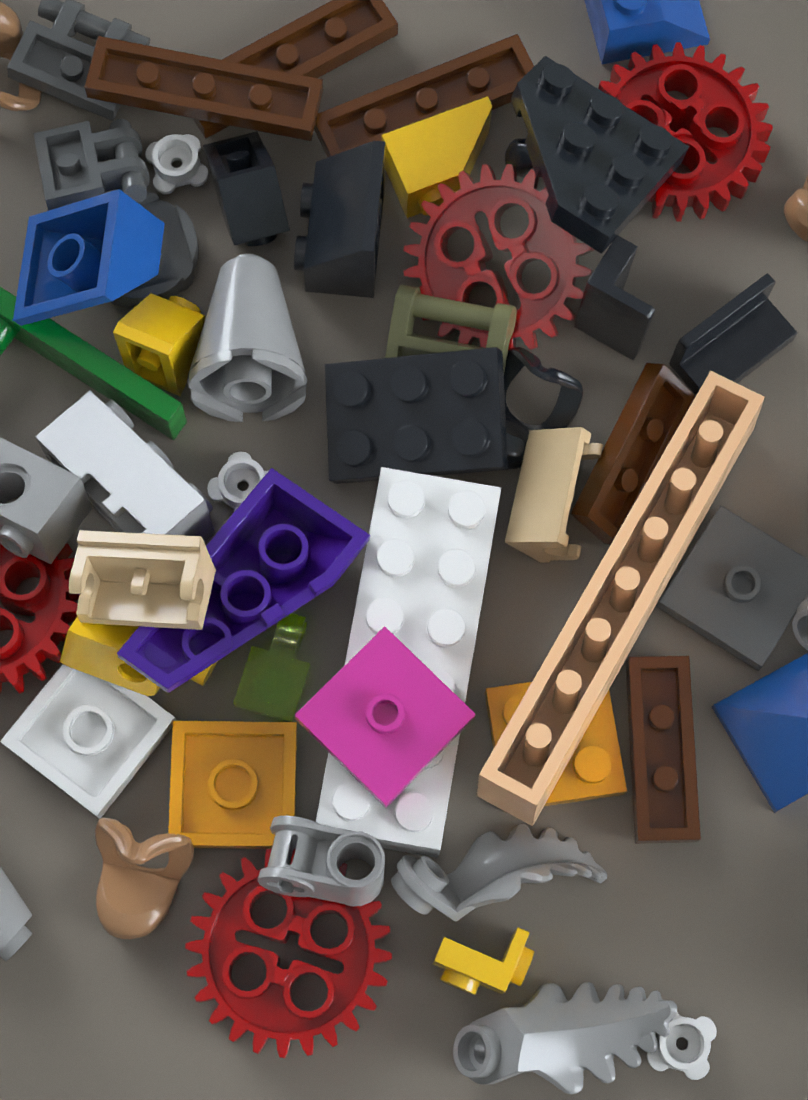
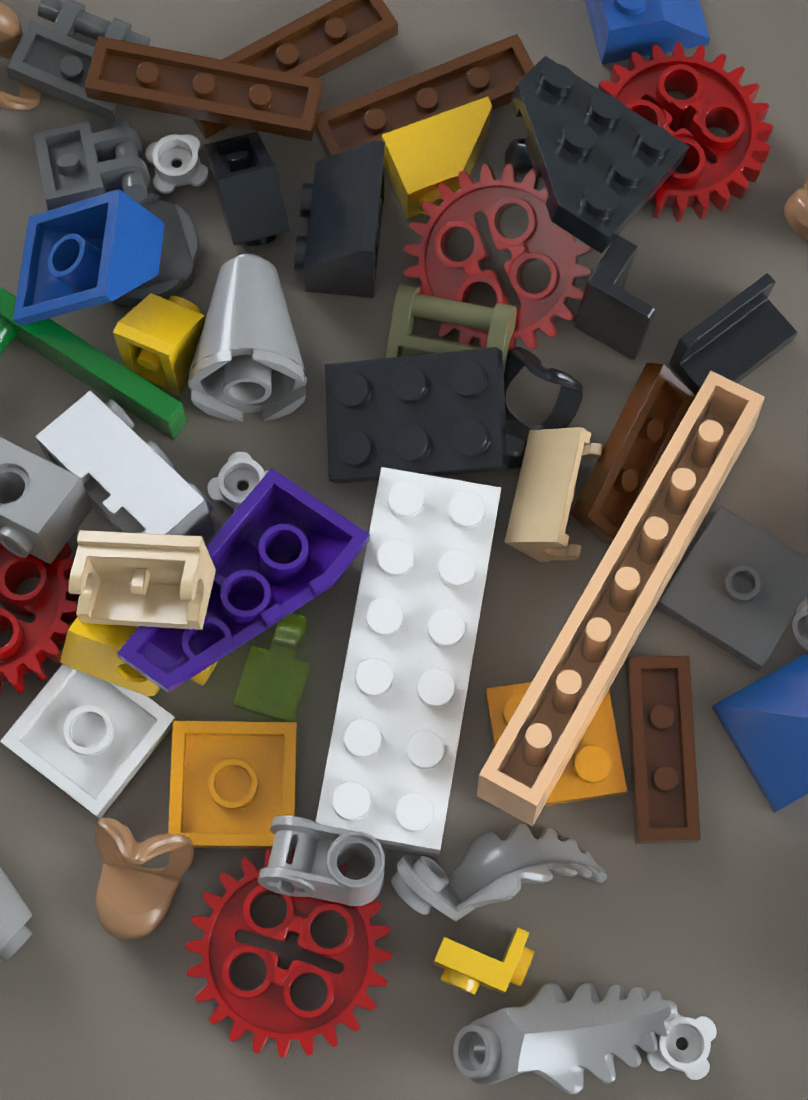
(385, 716): dark pink plate -> none

